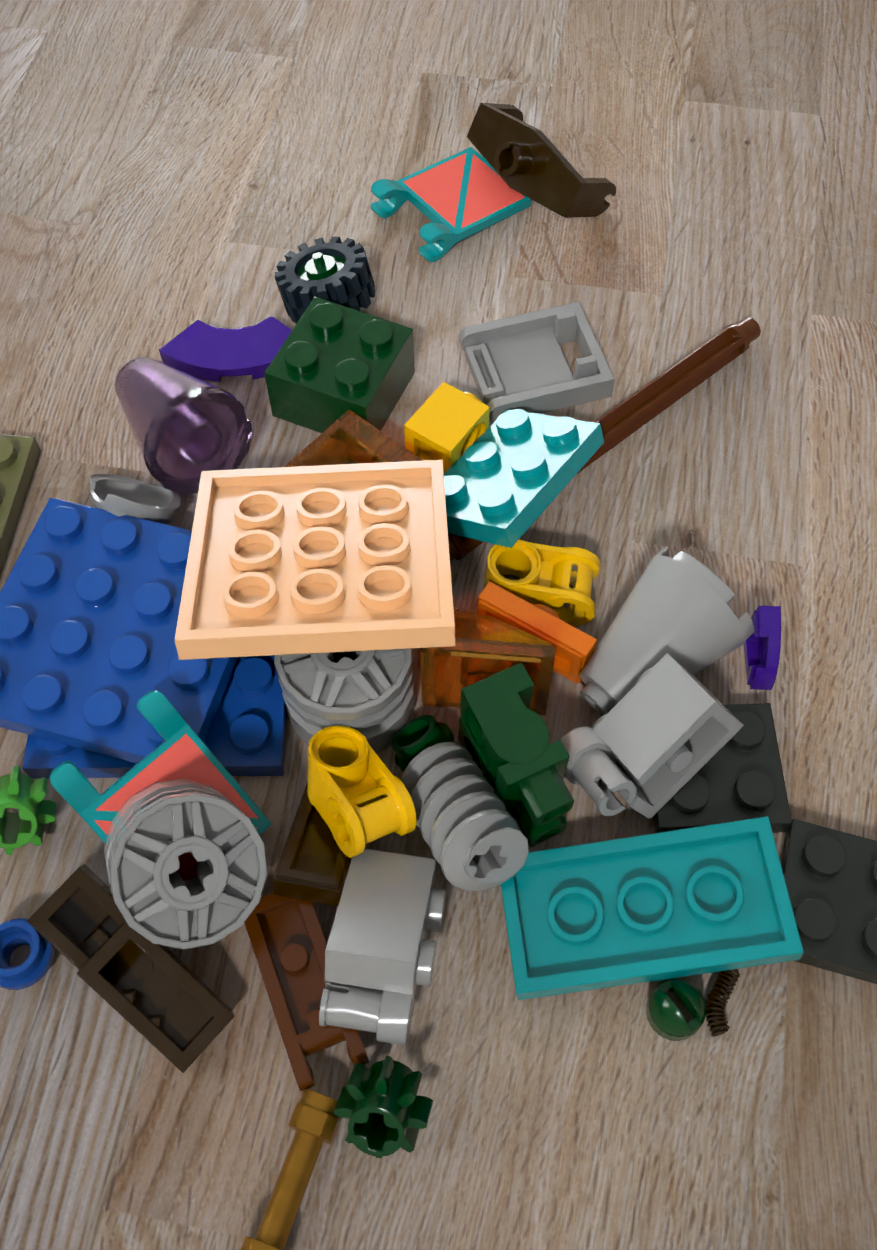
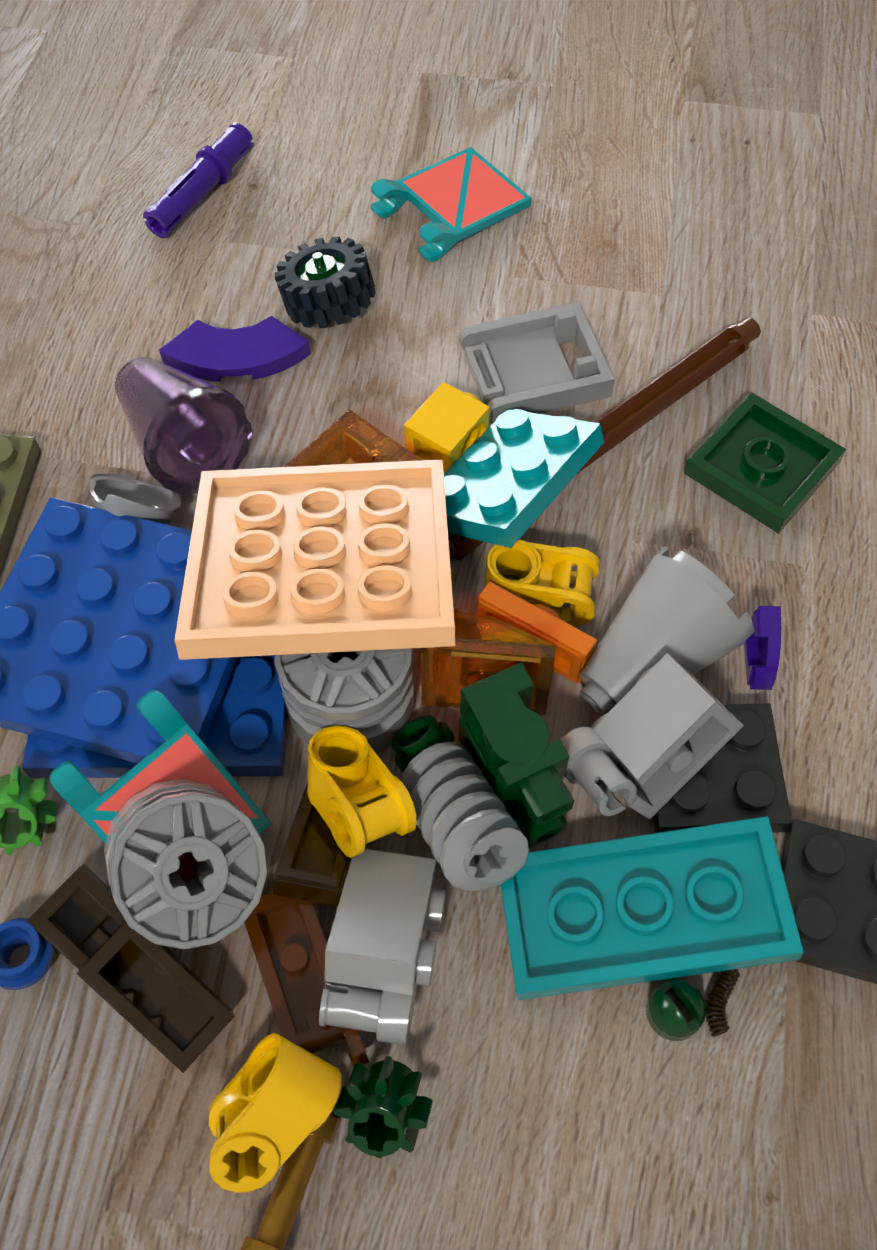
(211, 167): none -> dark purple pin
(268, 1112): none -> yellow piece
(337, 364): dark green brick -> none
(534, 164): dark brown piece -> none
(764, 462): none -> dark green plate

